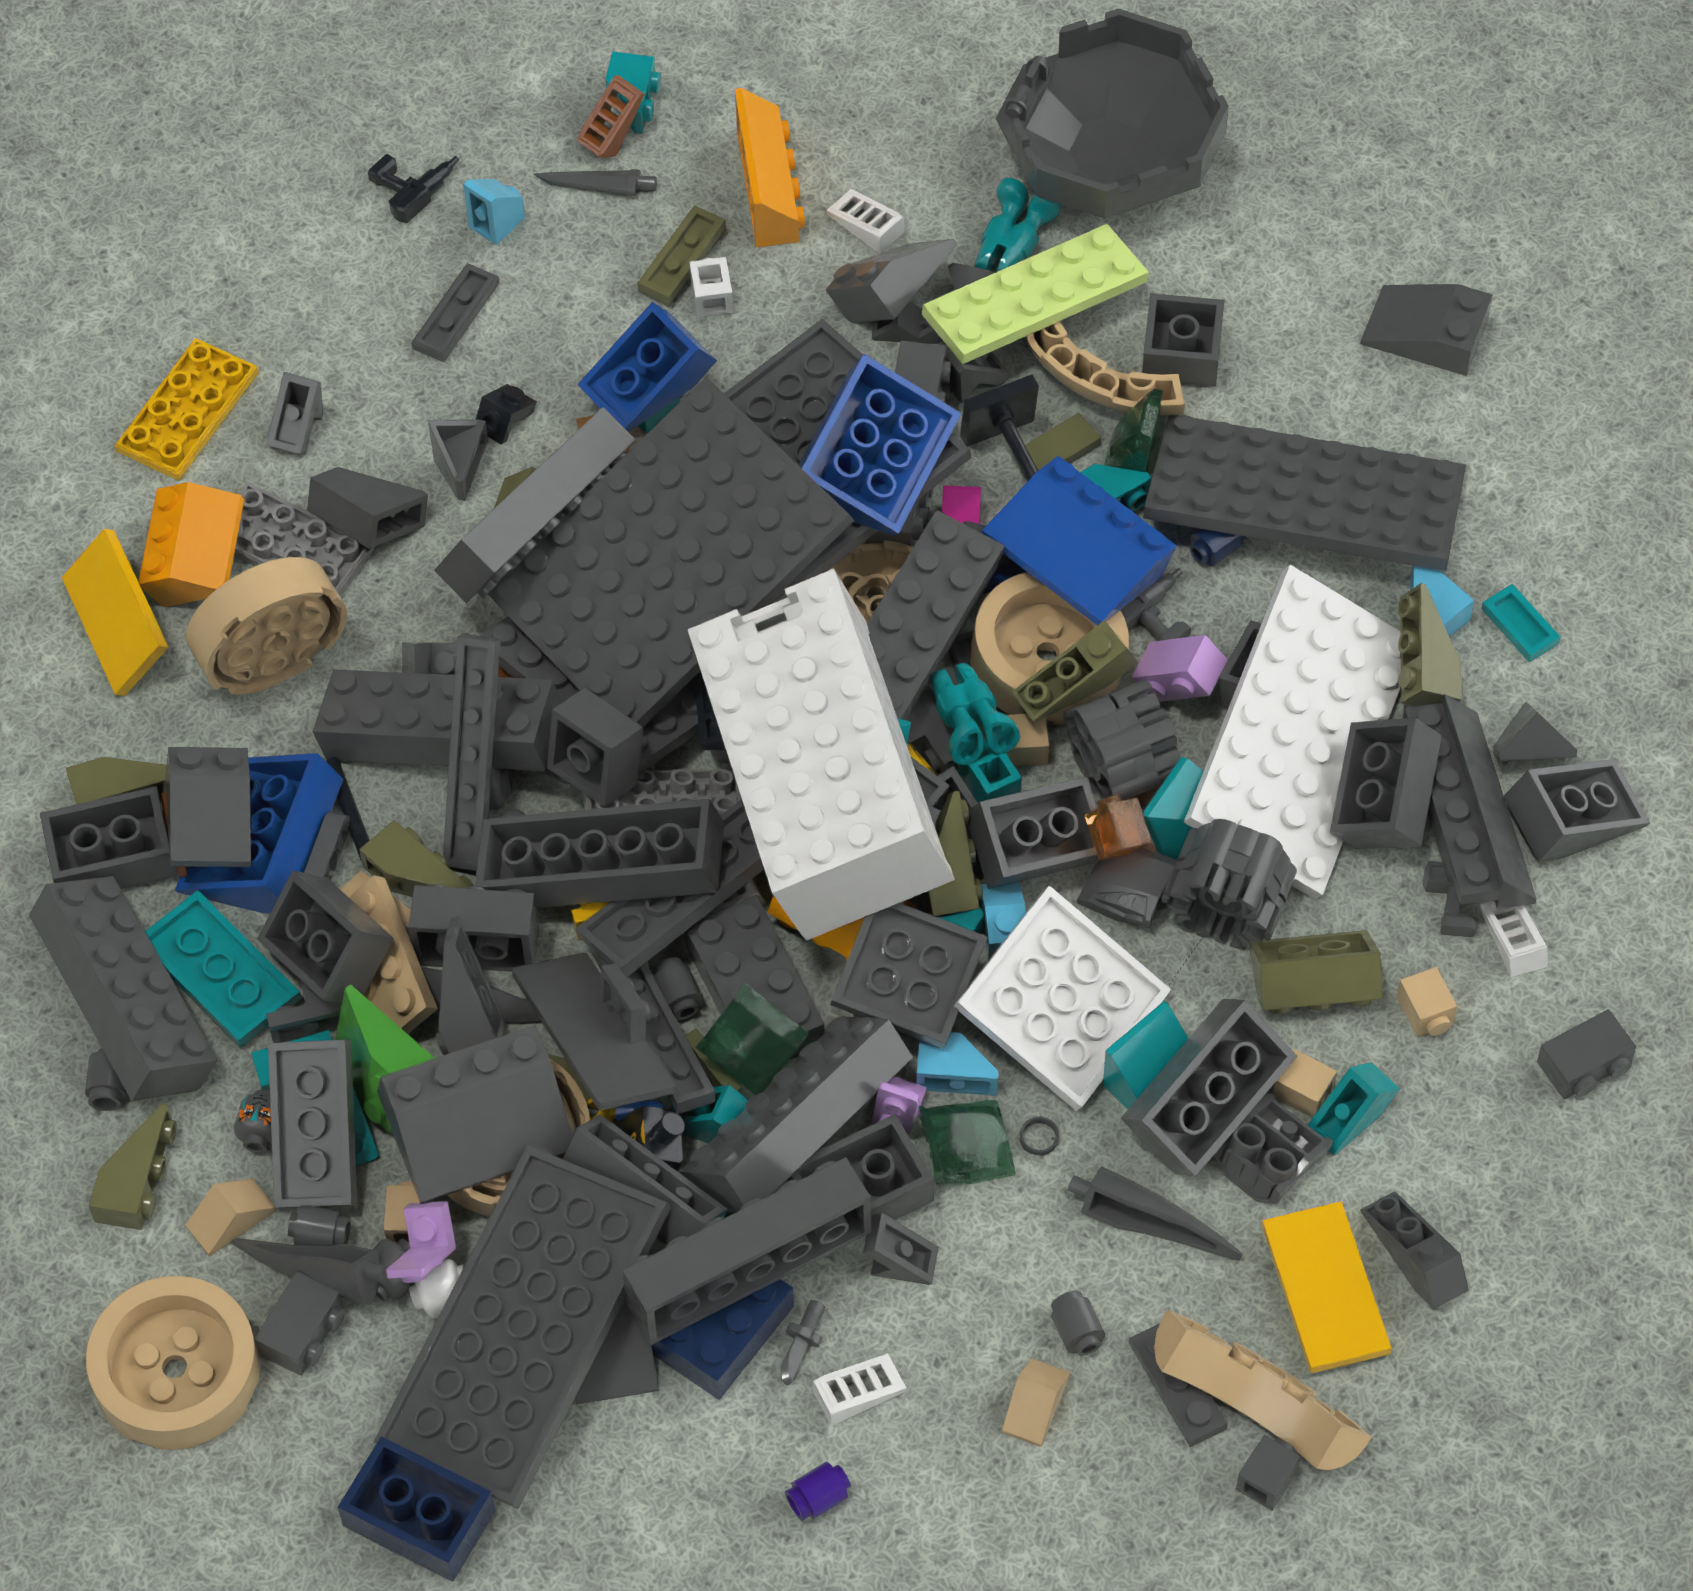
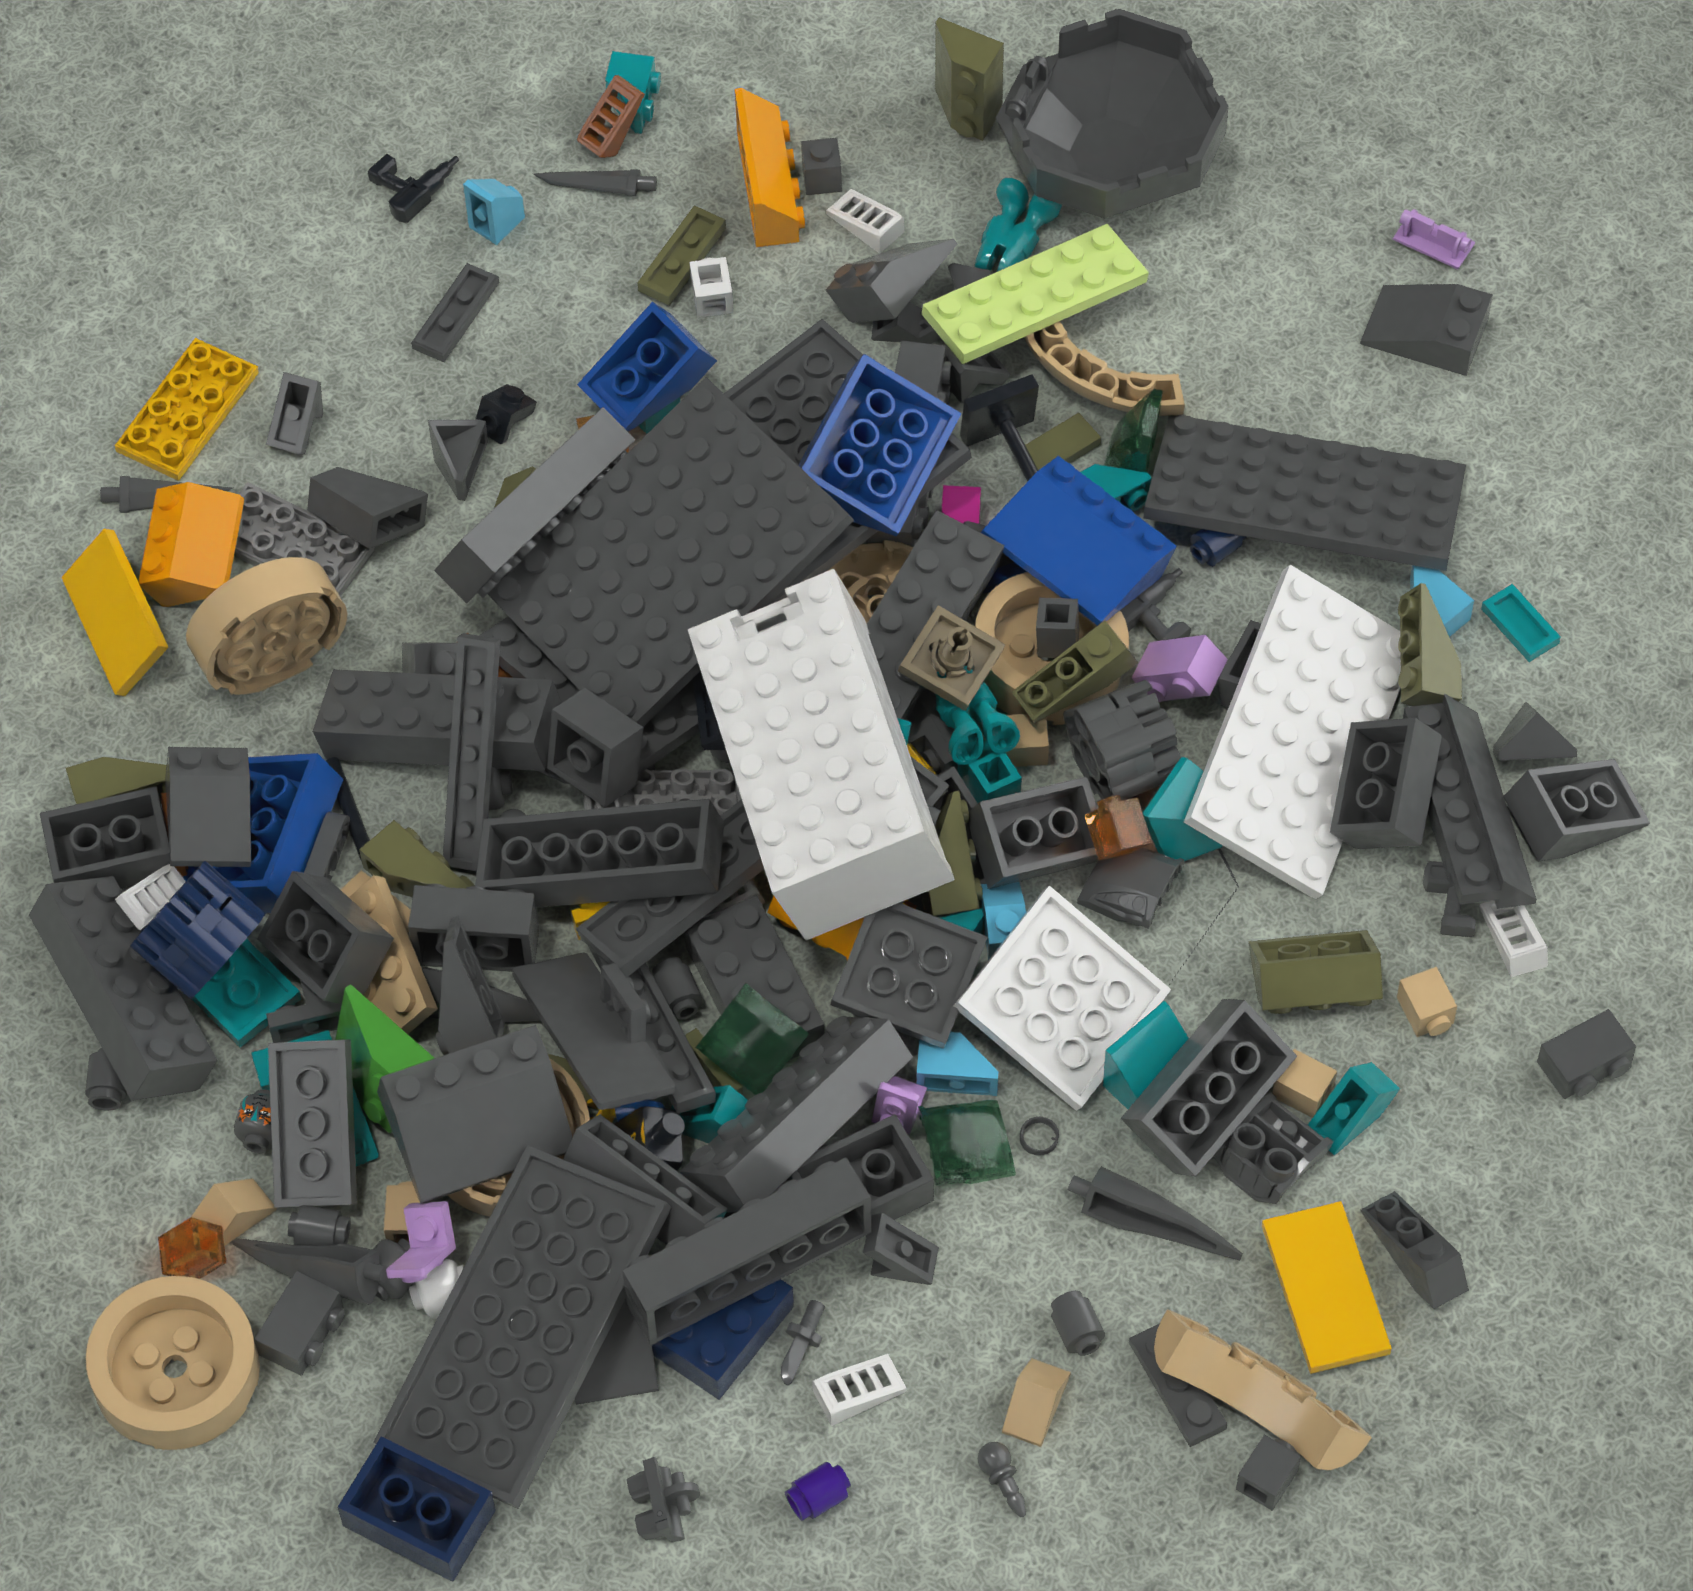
(127, 1179): olive slope -> none
(138, 493): none -> dark grey bar
(152, 893): none -> white slope
(192, 1249): none -> clear orange brick
(198, 930): none -> dark blue piece
(669, 1500): none -> dark grey hips
(821, 166): none -> dark grey brick
(958, 646): none -> dark tan plate
(968, 78): none -> olive slope
(995, 1461): none -> dark grey bar
(1056, 625): none -> dark grey brick
(1183, 338): dark grey brick -> none
(1232, 876): dark grey piece -> none
(1433, 240): none -> lavender hinge

